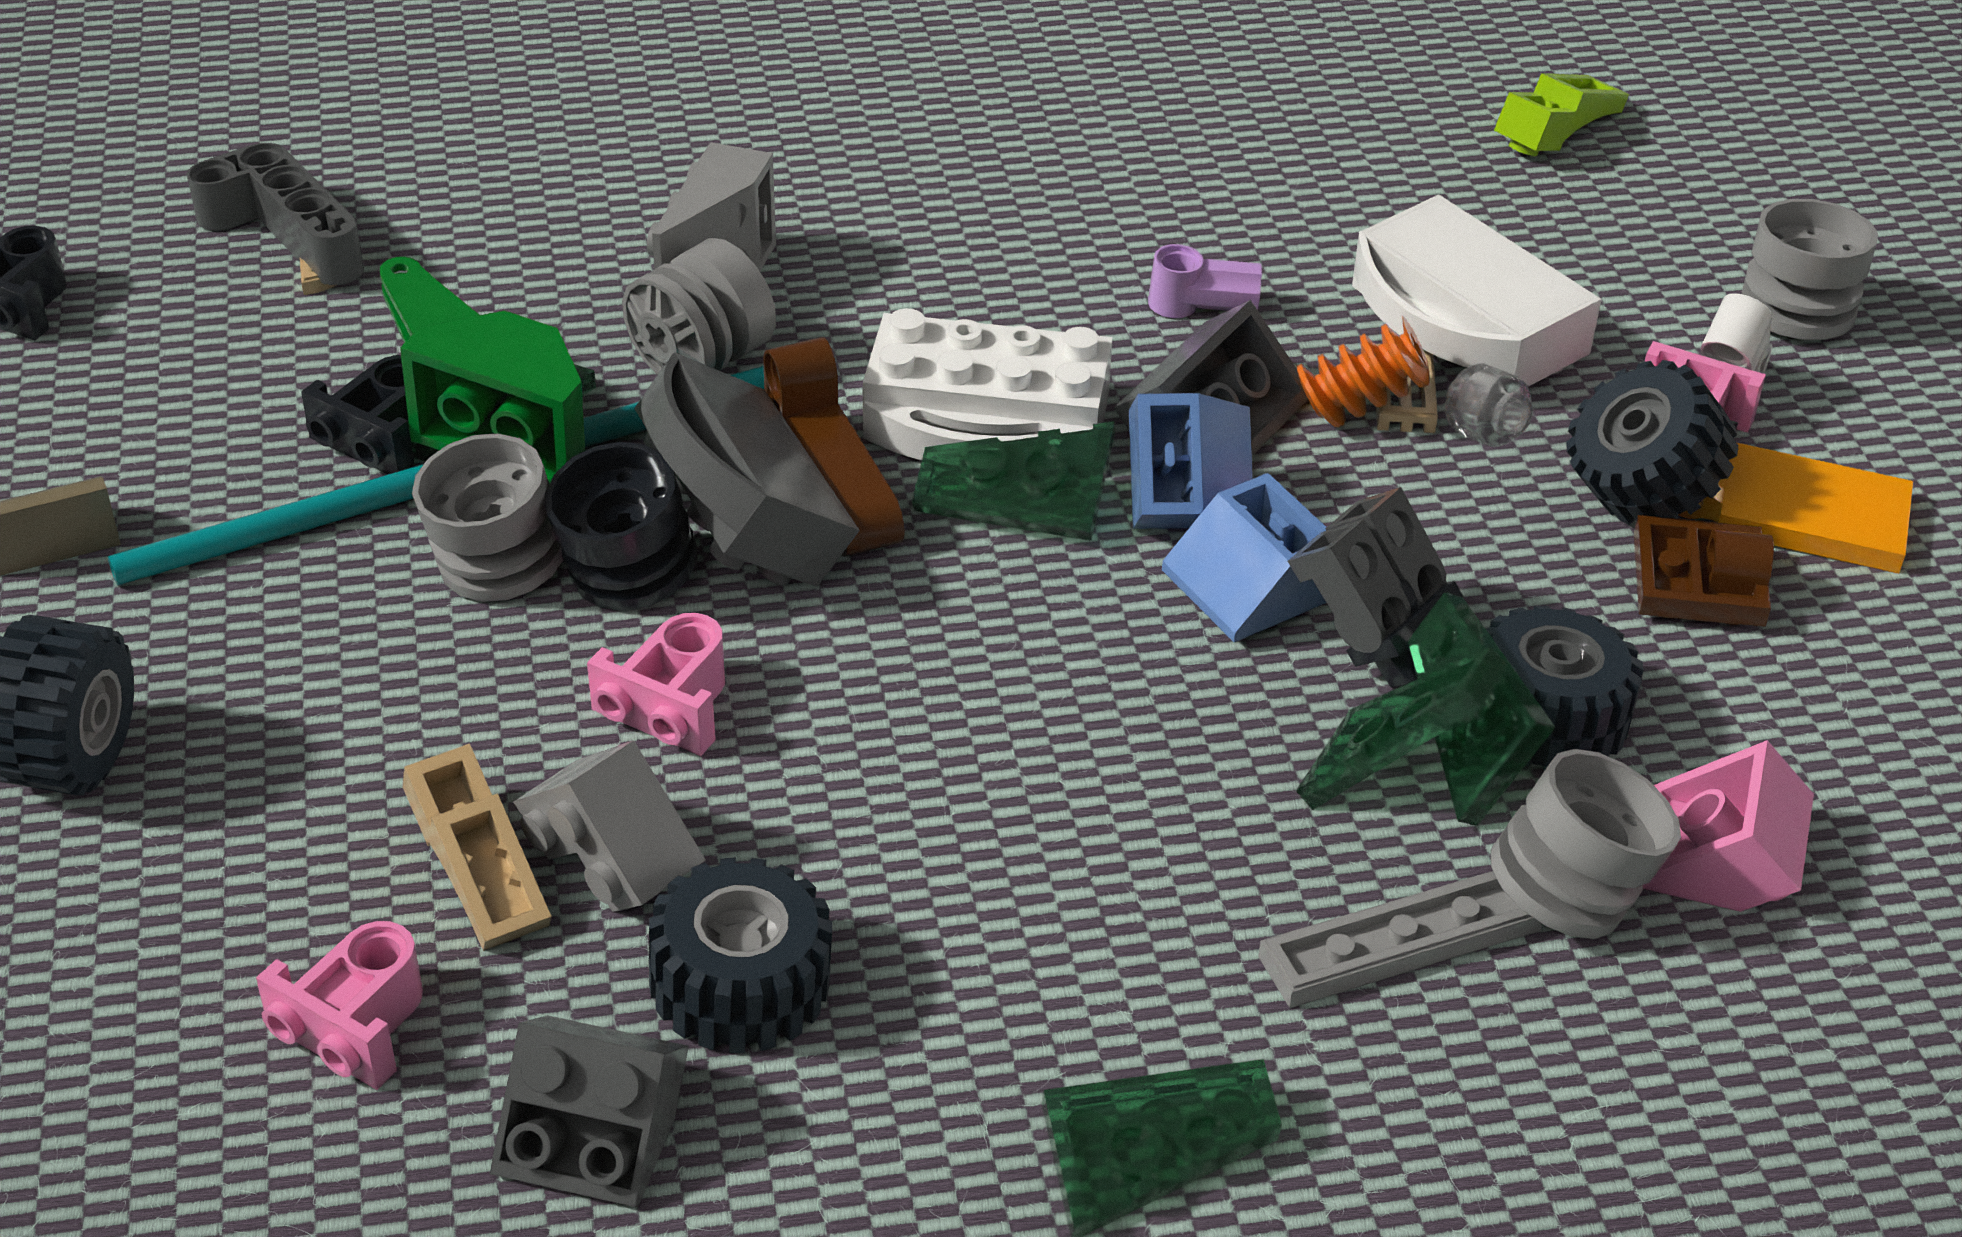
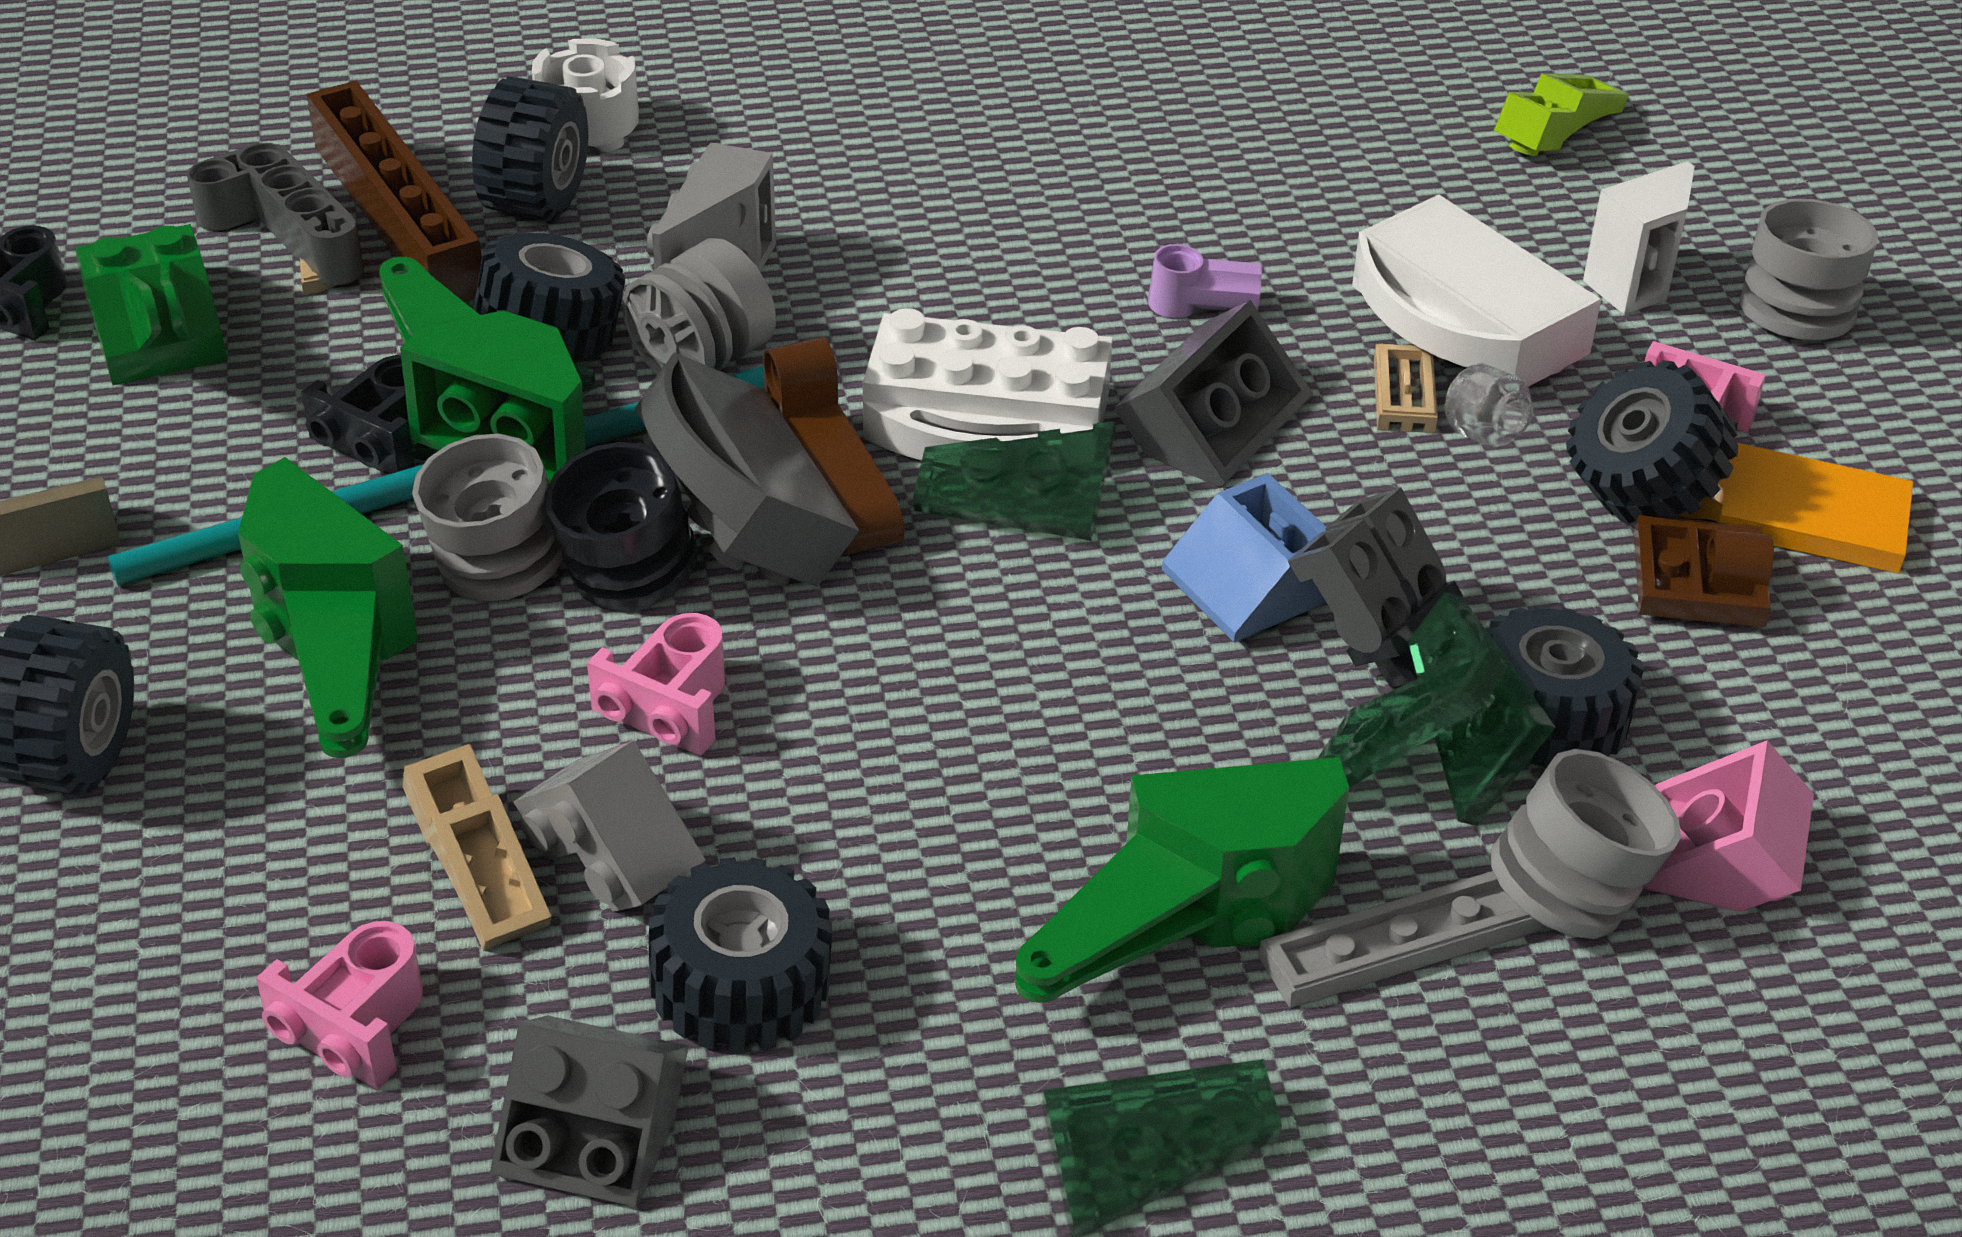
(151, 303): none -> green slope
(327, 594): none -> green slope
(393, 187): none -> reddish brown brick
(530, 148): none -> black wheel
(554, 284): none -> black wheel
(604, 82): none -> white brick
(1184, 455): medium blue slope -> none
(1203, 857): none -> green slope
(1366, 375): orange piece -> none
(1638, 238): none -> white slope
(1740, 333): white piece -> none

